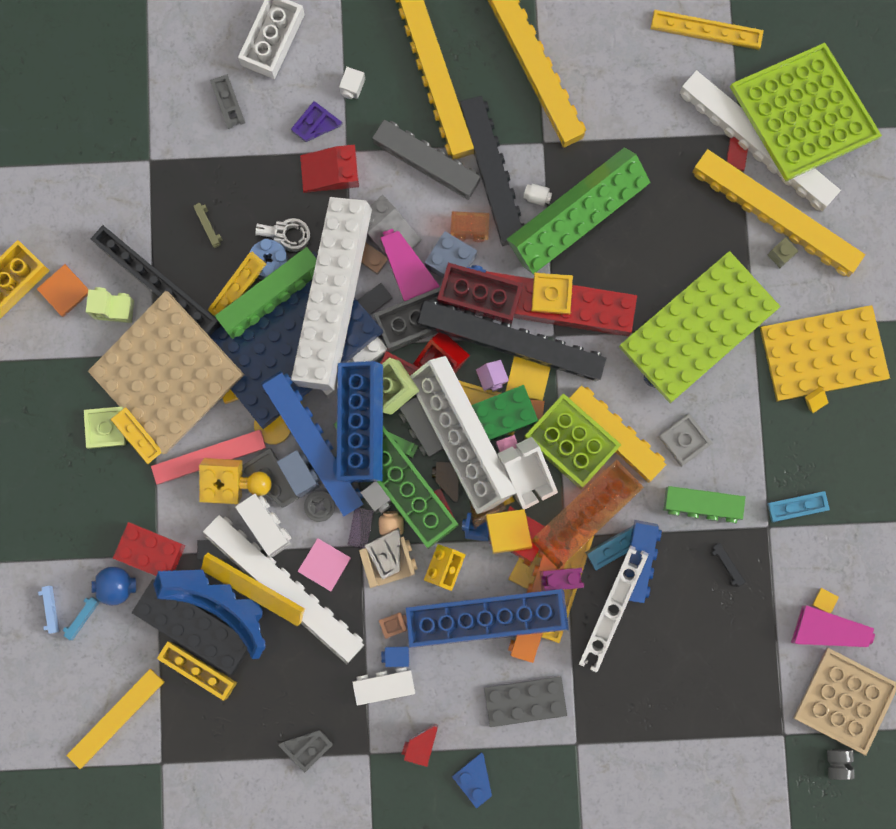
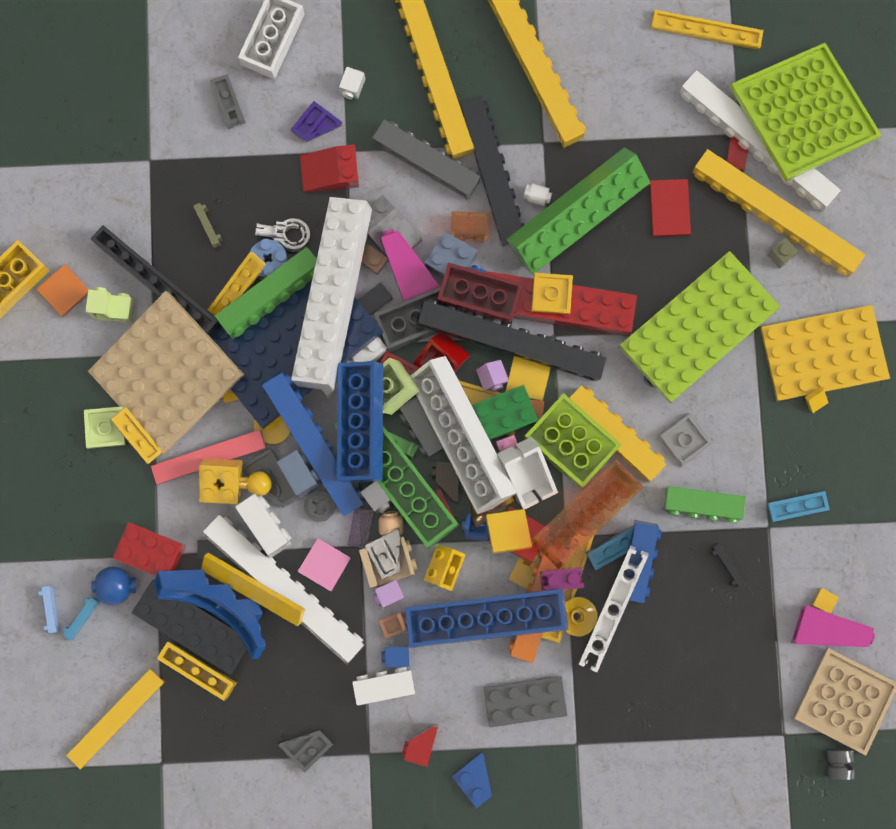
(388, 594): none -> lavender brick
(587, 616): none -> yellow dish
(670, 208): none -> red tile

